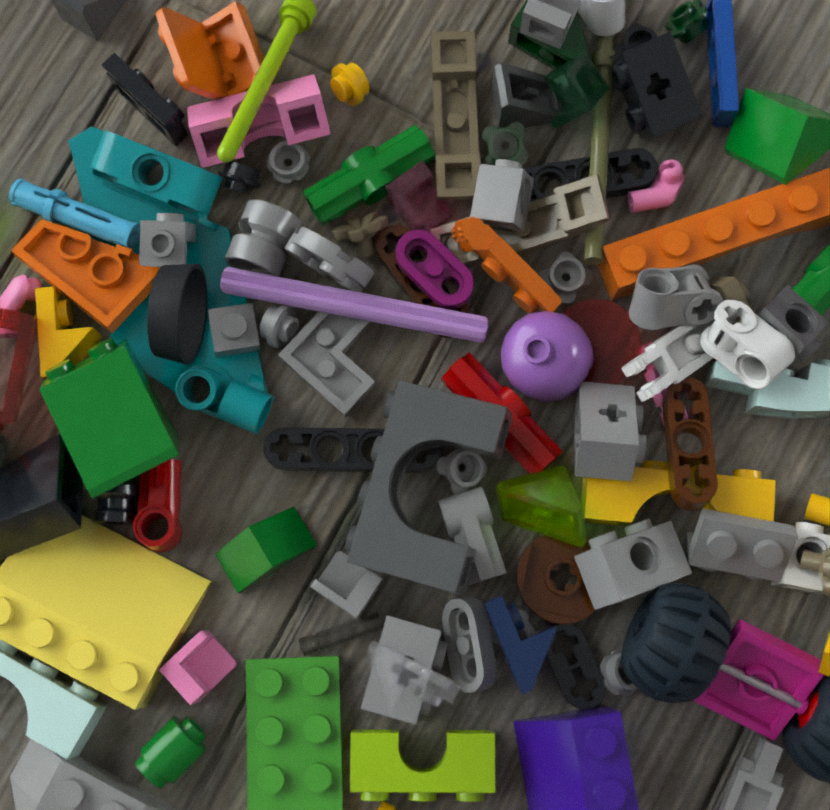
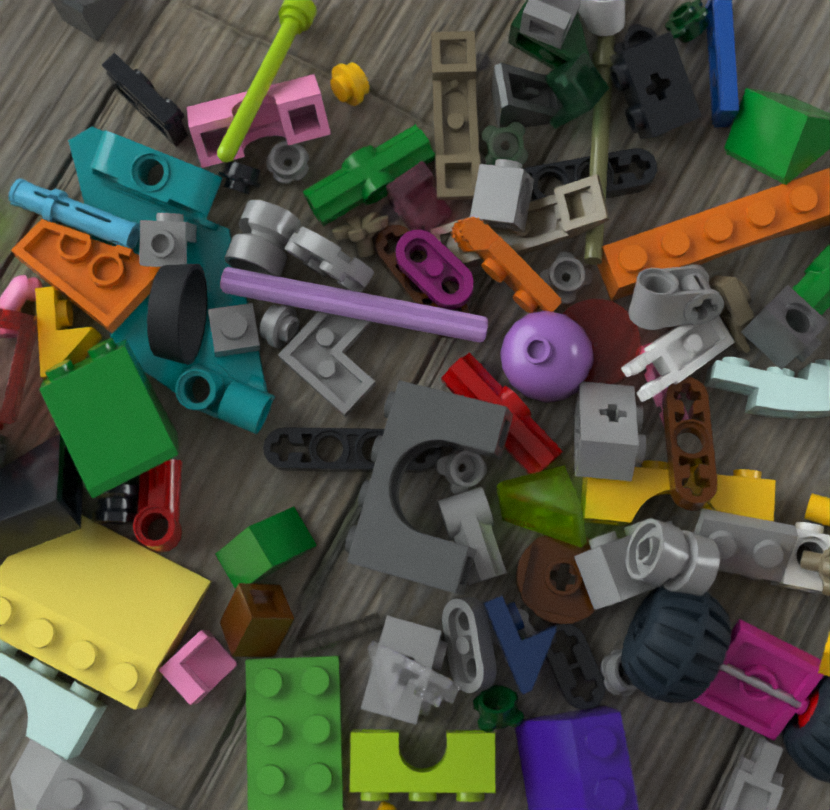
(171, 751): green brick -> none
(214, 55): orange bracket -> none
(256, 620): none -> reddish brown panel
(347, 584): light grey panel -> none
(497, 709): none -> dark green plate
(662, 190): bright pink arm -> none
(672, 558): none -> light grey wheel
(748, 347): white piece -> none

